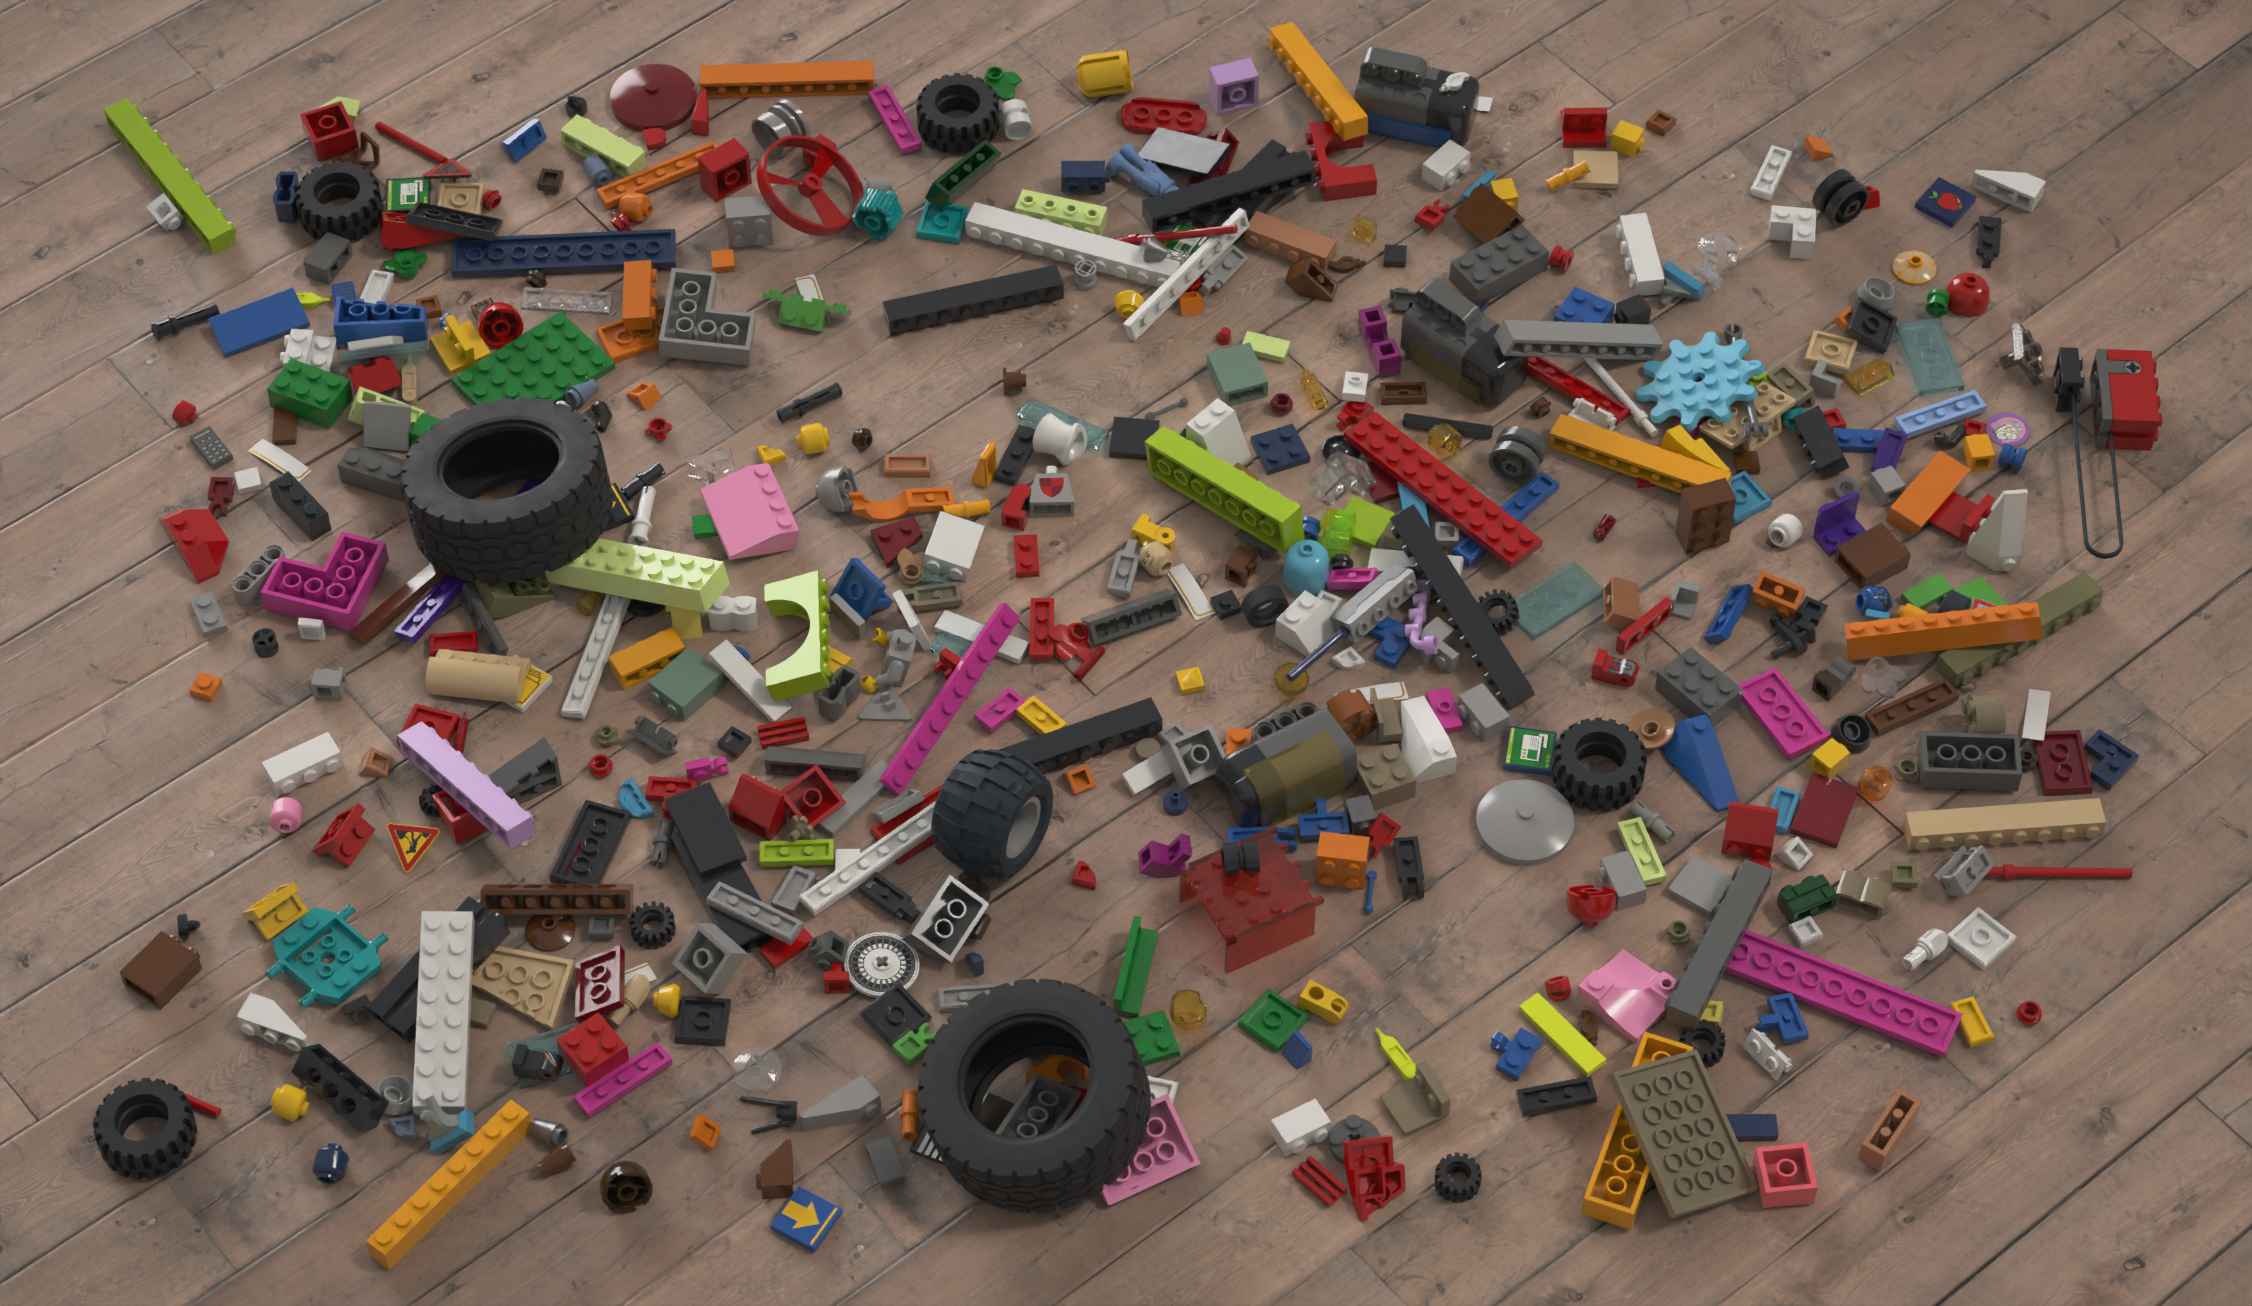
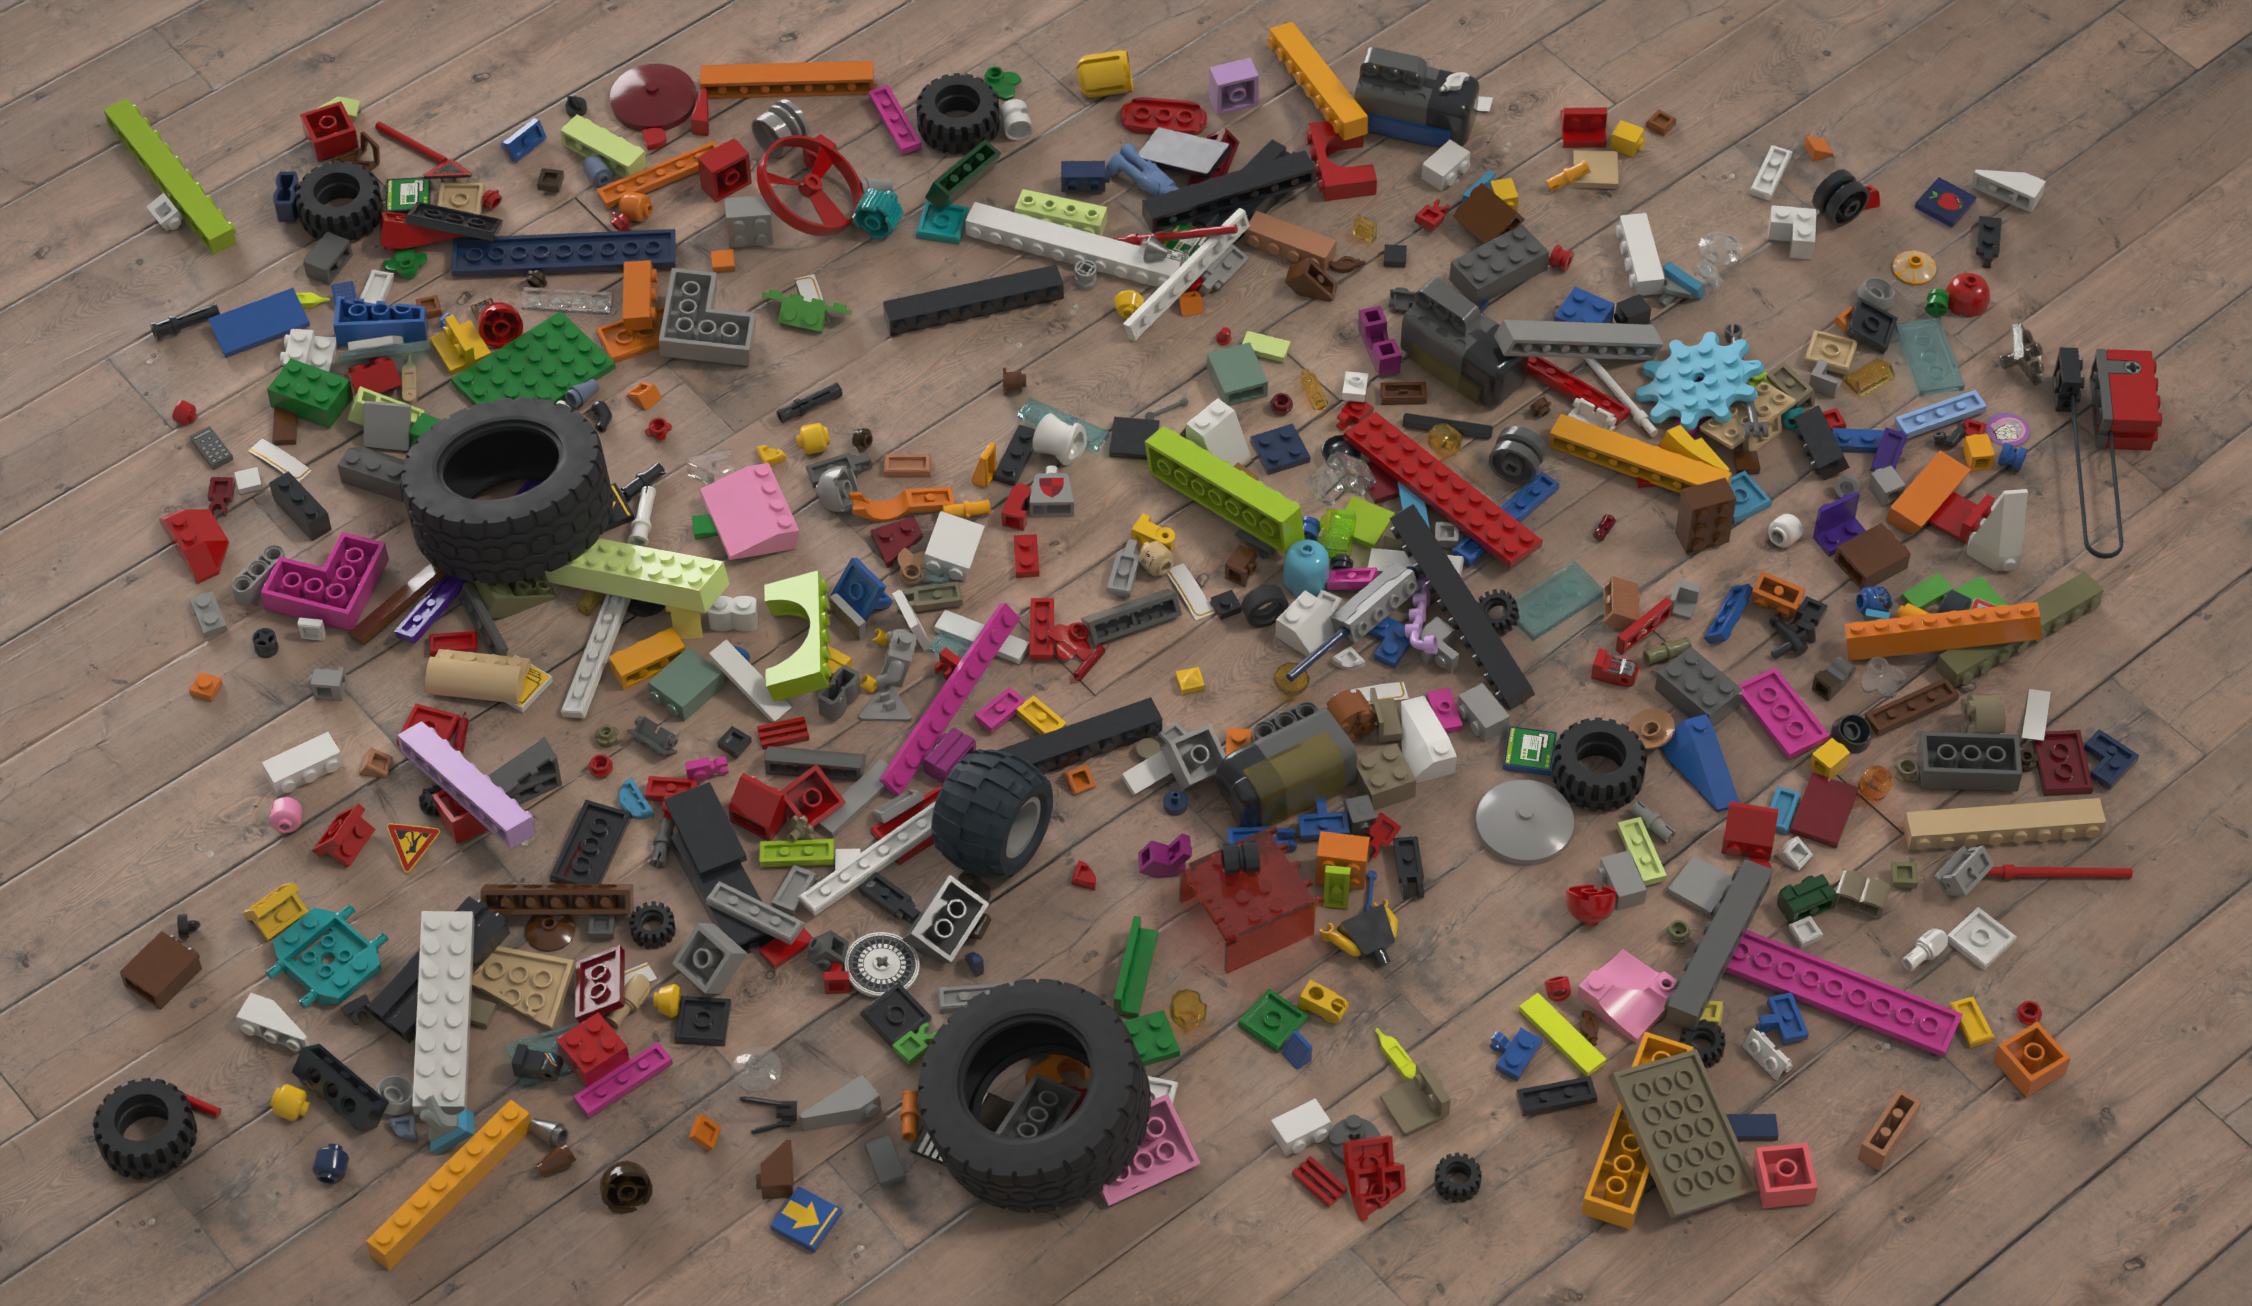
(856, 463): none -> dark grey hinge
(947, 753): none -> magenta brick
(1336, 887): none -> lime plate
(1366, 934): none -> black torso
(1666, 651): none -> olive pin
(2032, 1059): none -> orange brick

